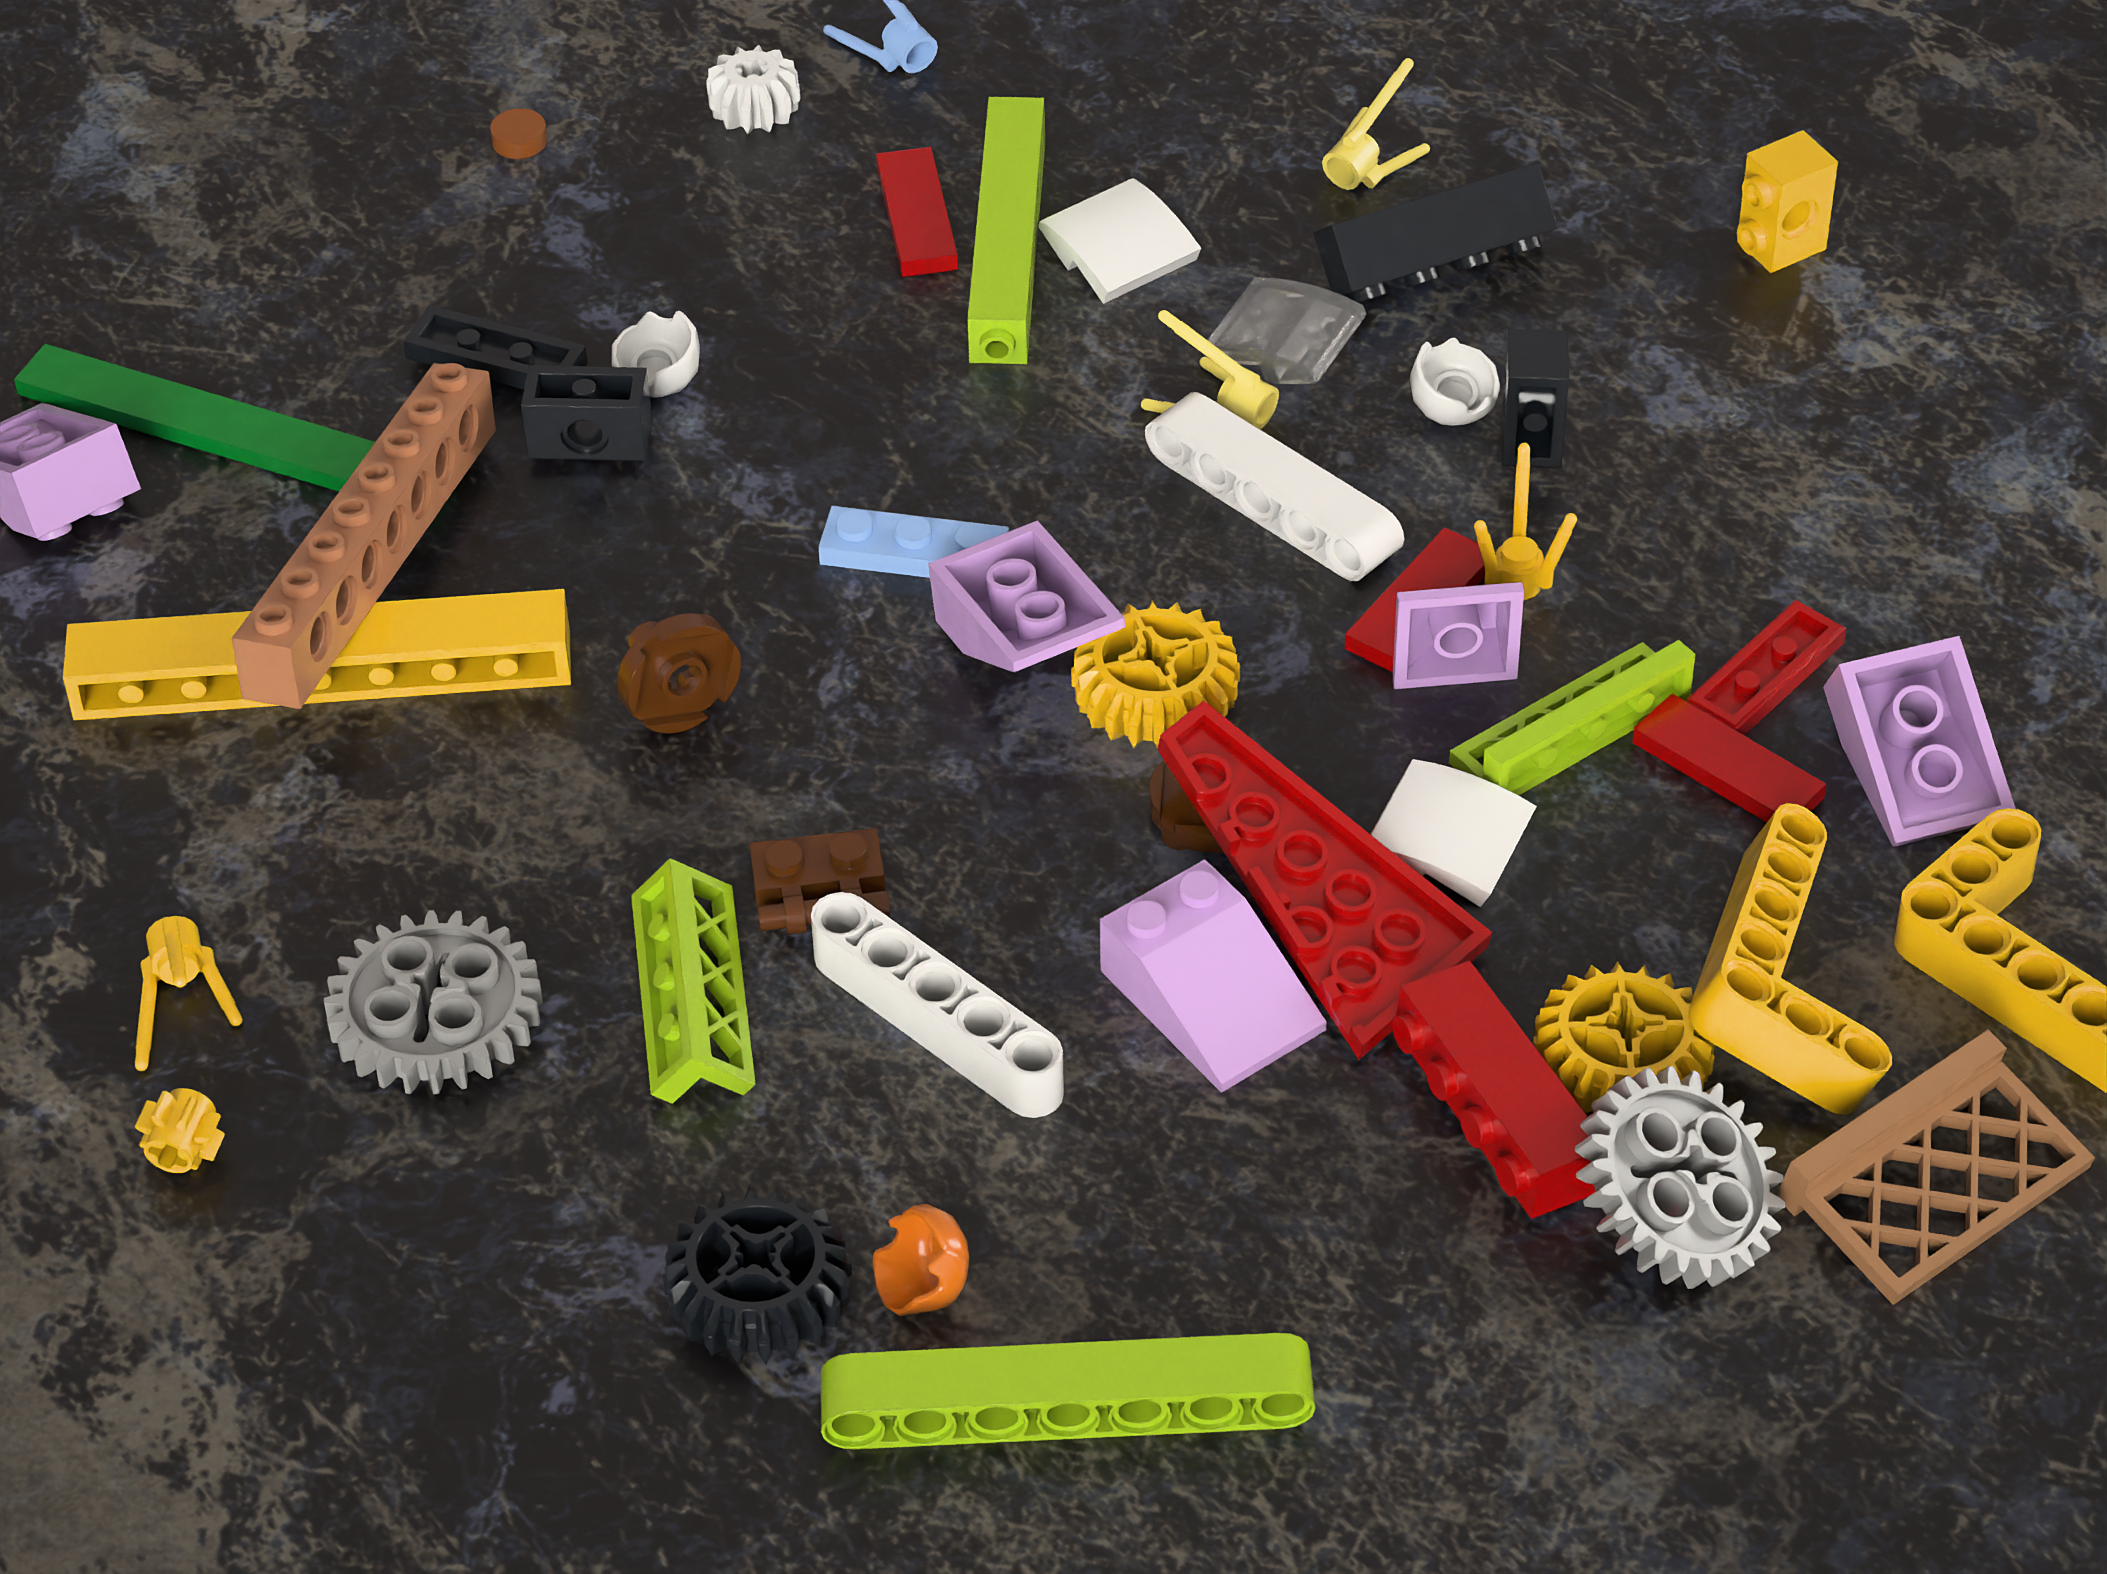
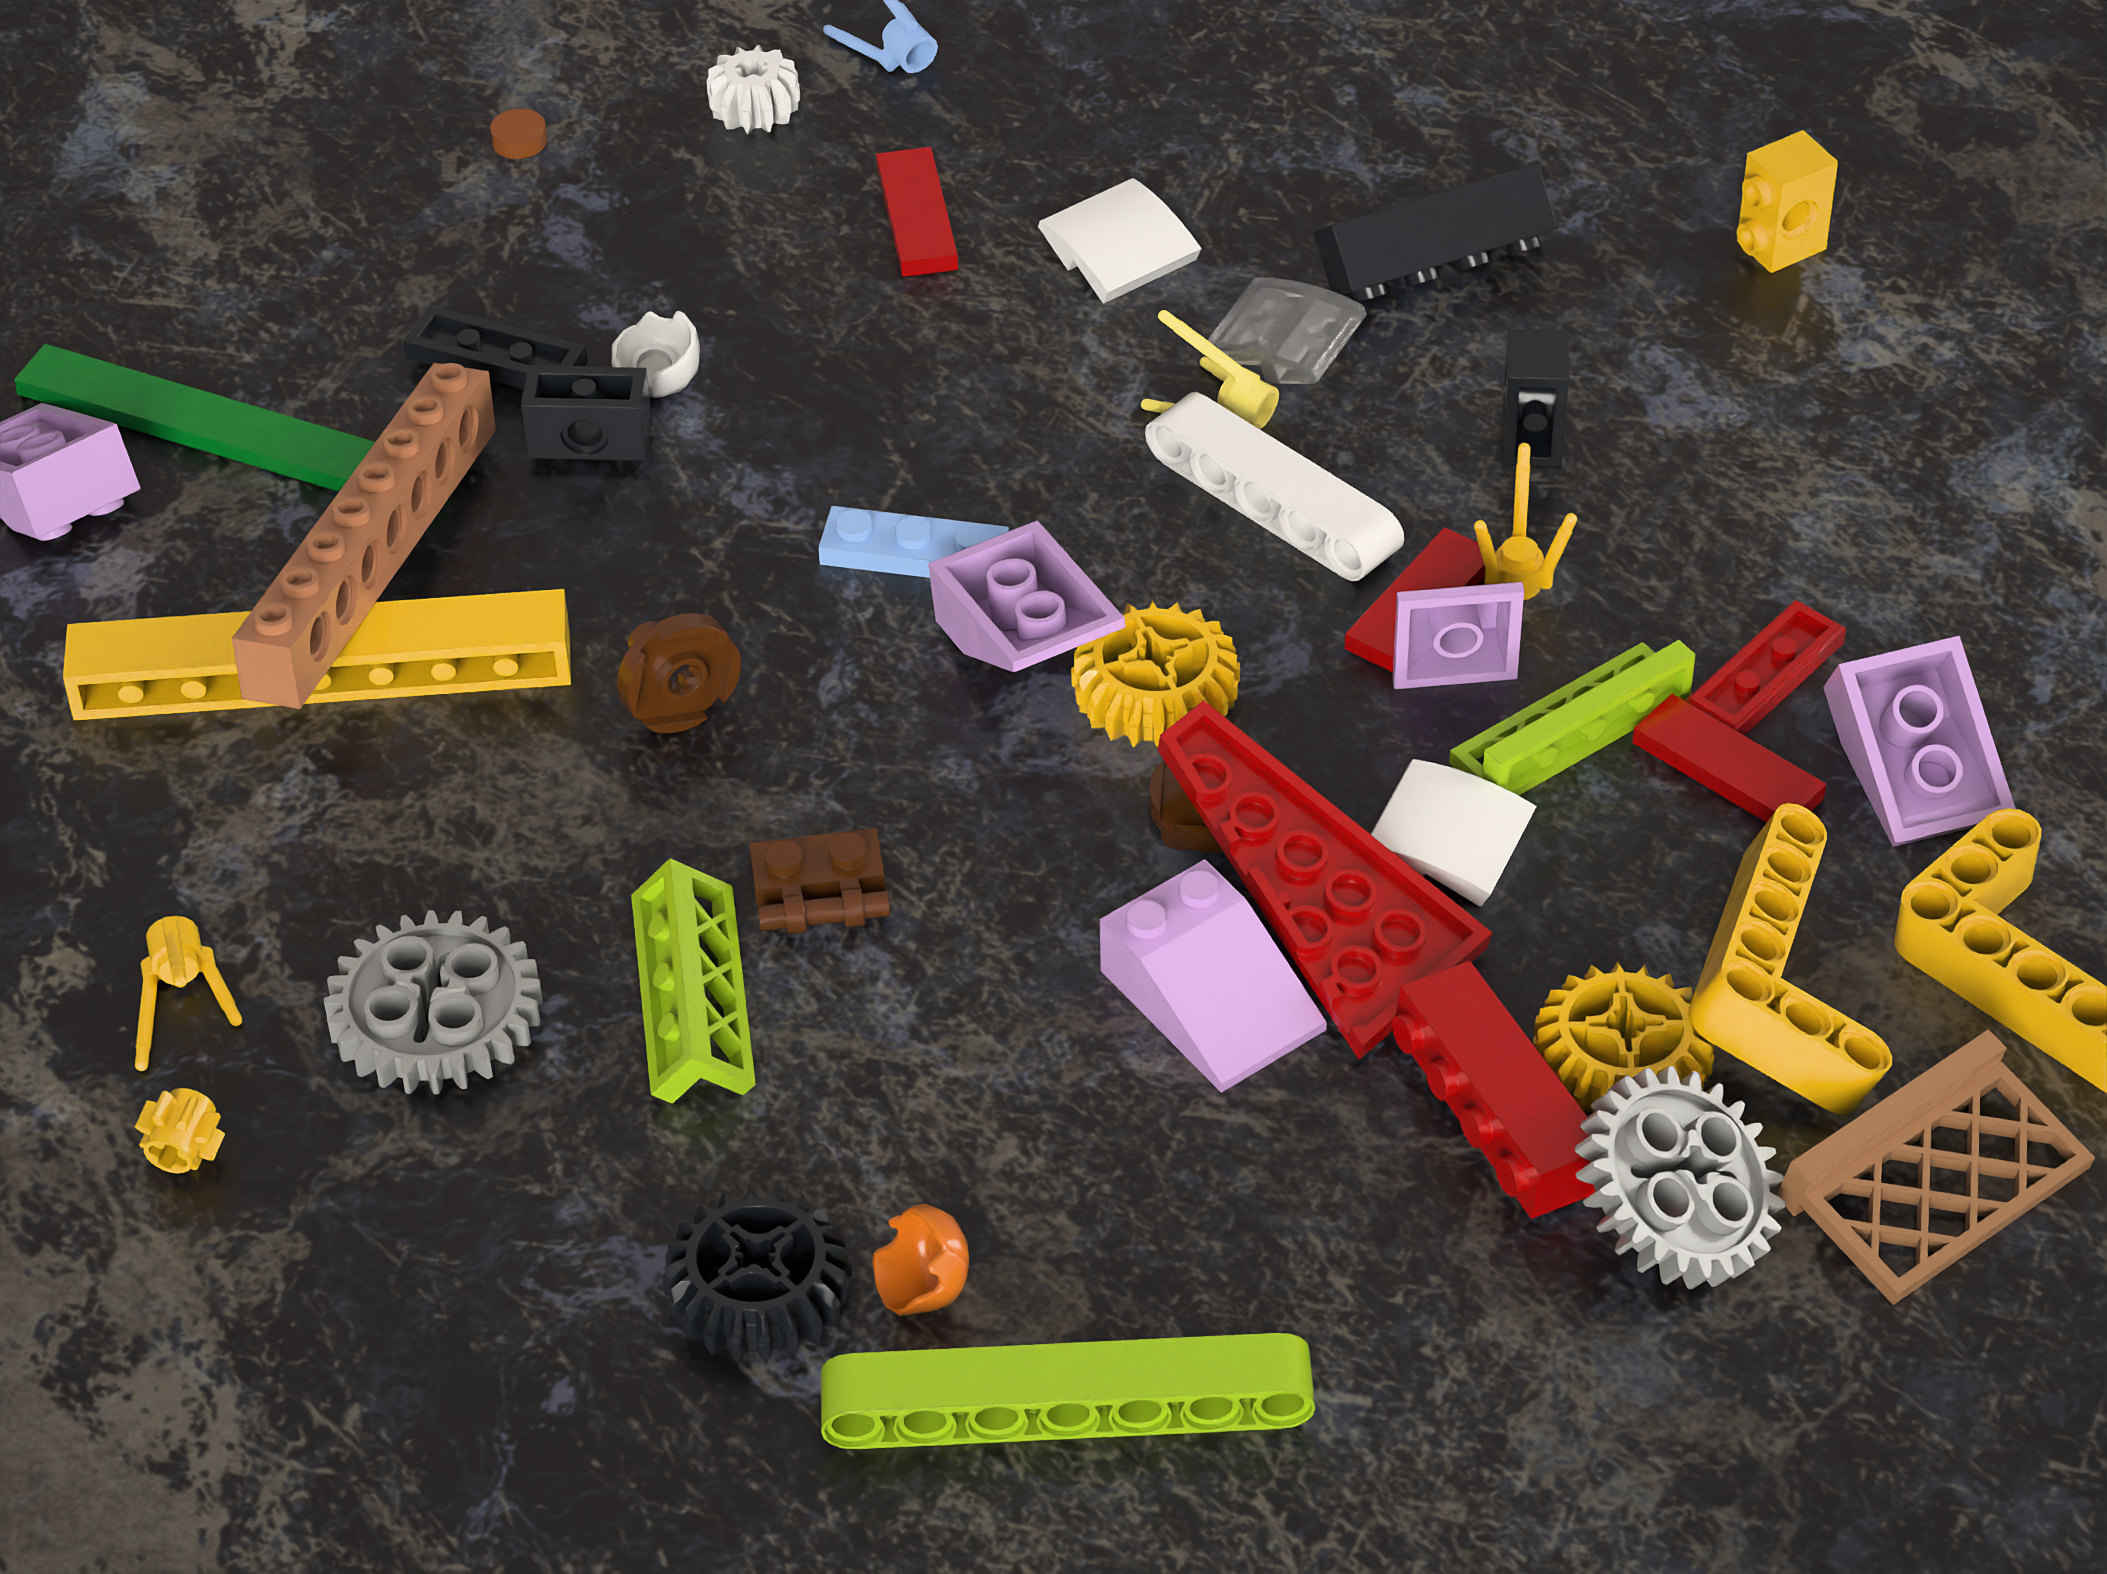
(938, 1004): white beam -> none
(1007, 231): lime brick -> none
(1356, 153): light yellow plant -> none
(1454, 383): white hair -> none

